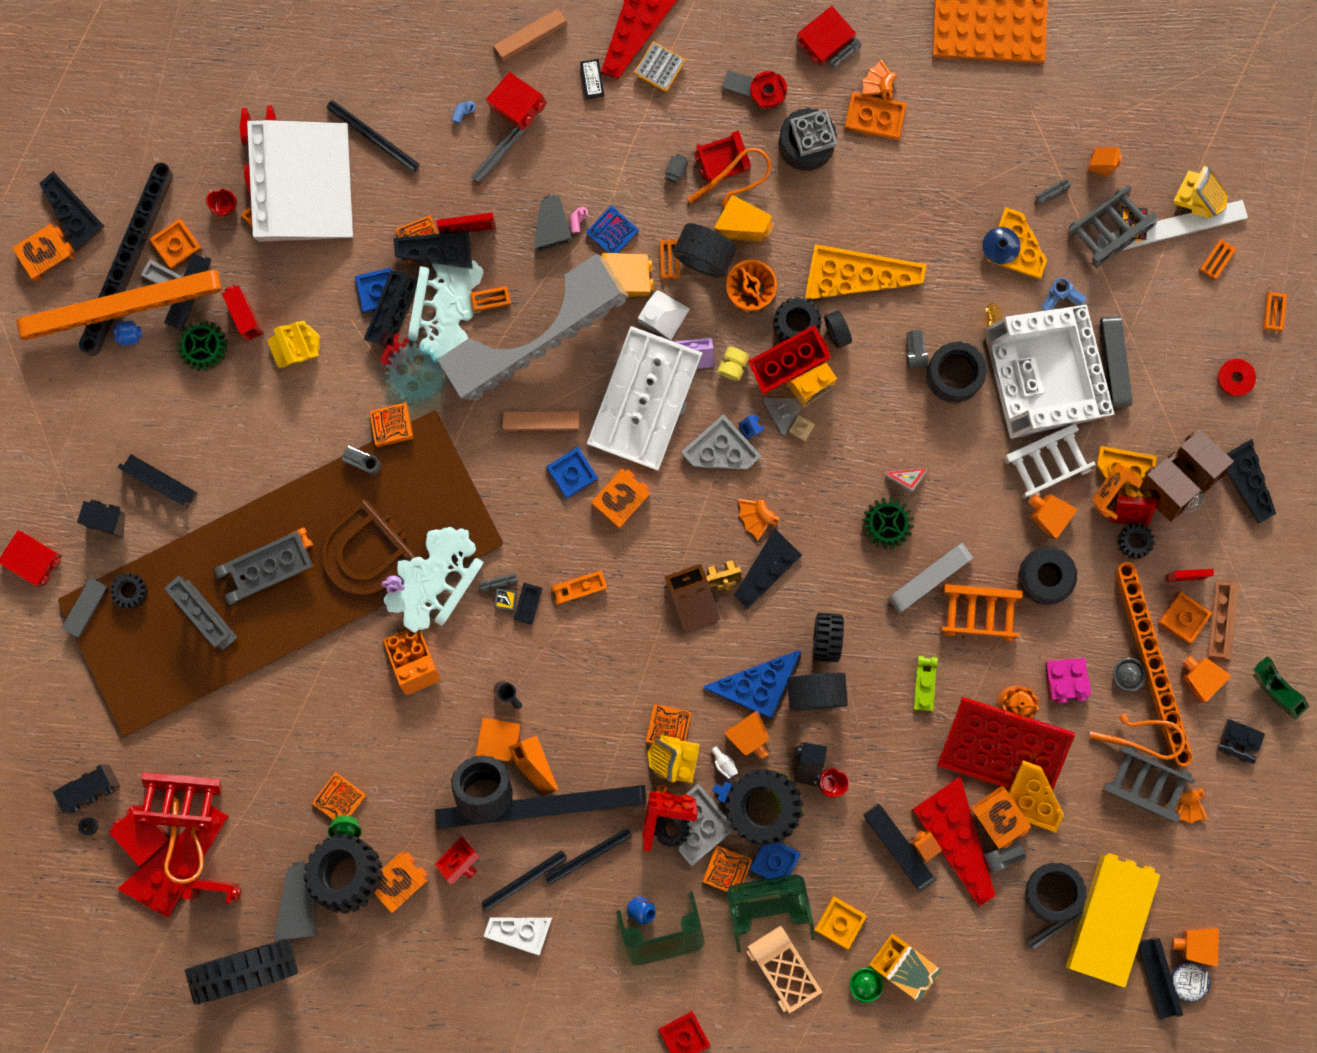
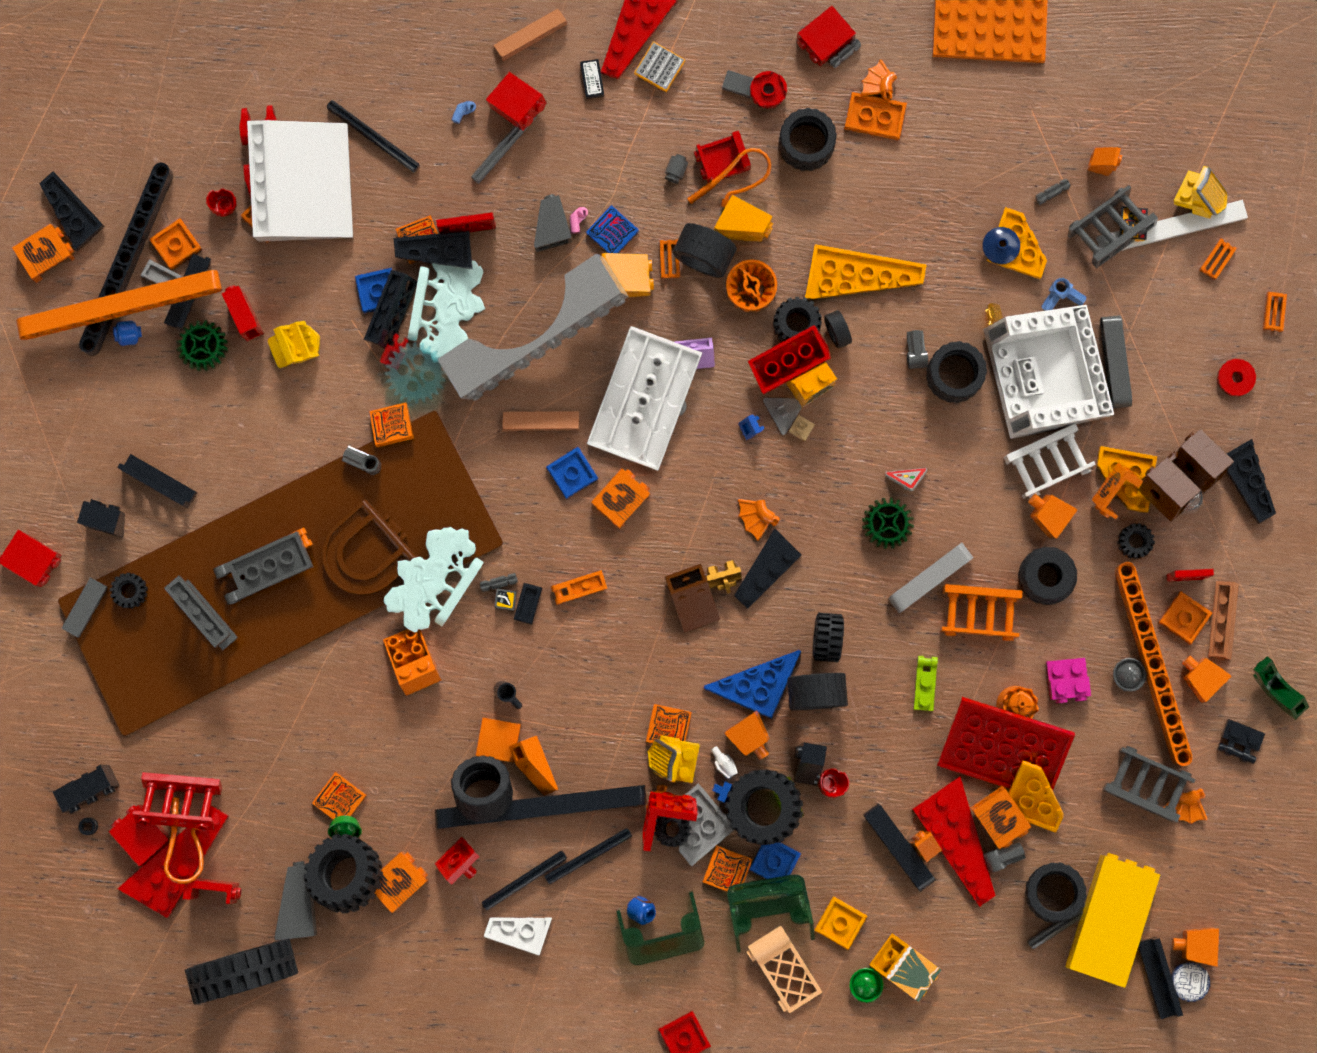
(393, 584): lavender plate -> none
(490, 306): orange tile -> none
(663, 315): white slope -> none
(721, 448): light grey plate -> none
(733, 363): light yellow wheel -> none
(813, 132): light grey tile -> none
(1124, 719): orange piece -> none
(1134, 510): red tile -> none

